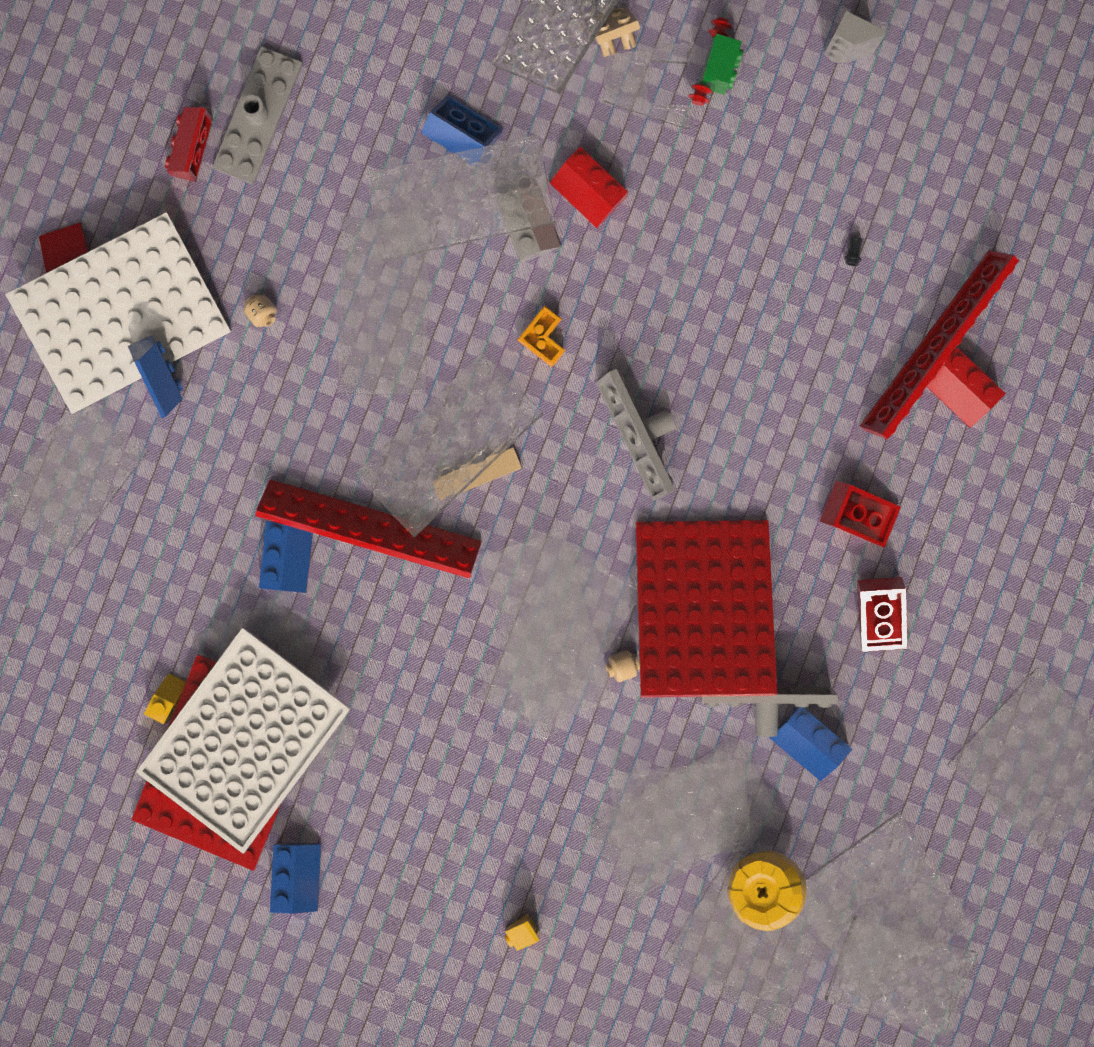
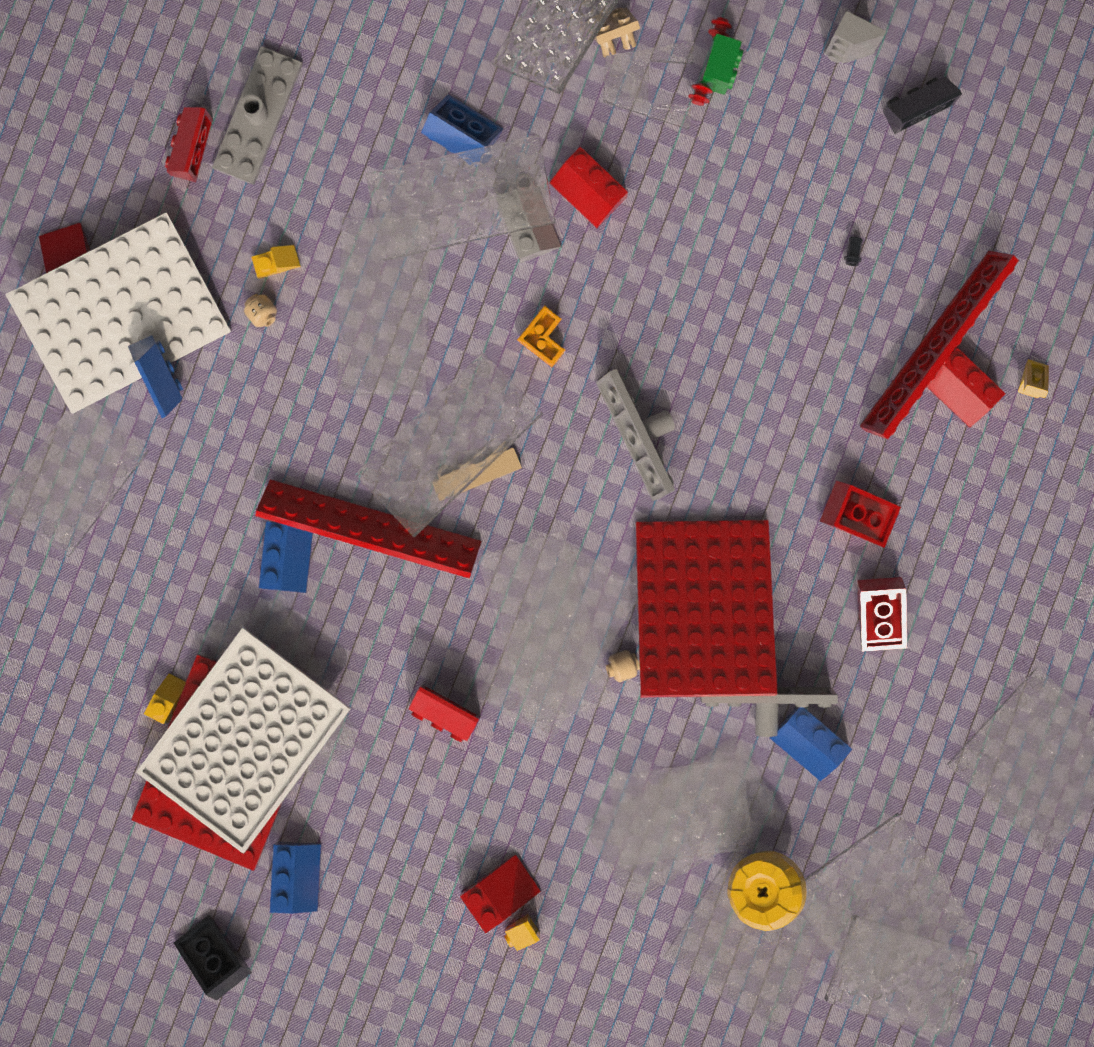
(212, 958): none -> black slope
(275, 261): none -> yellow slope
(443, 713): none -> slope
(500, 893): none -> red slope
(921, 103): none -> black slope
(1034, 379): none -> yellow slope

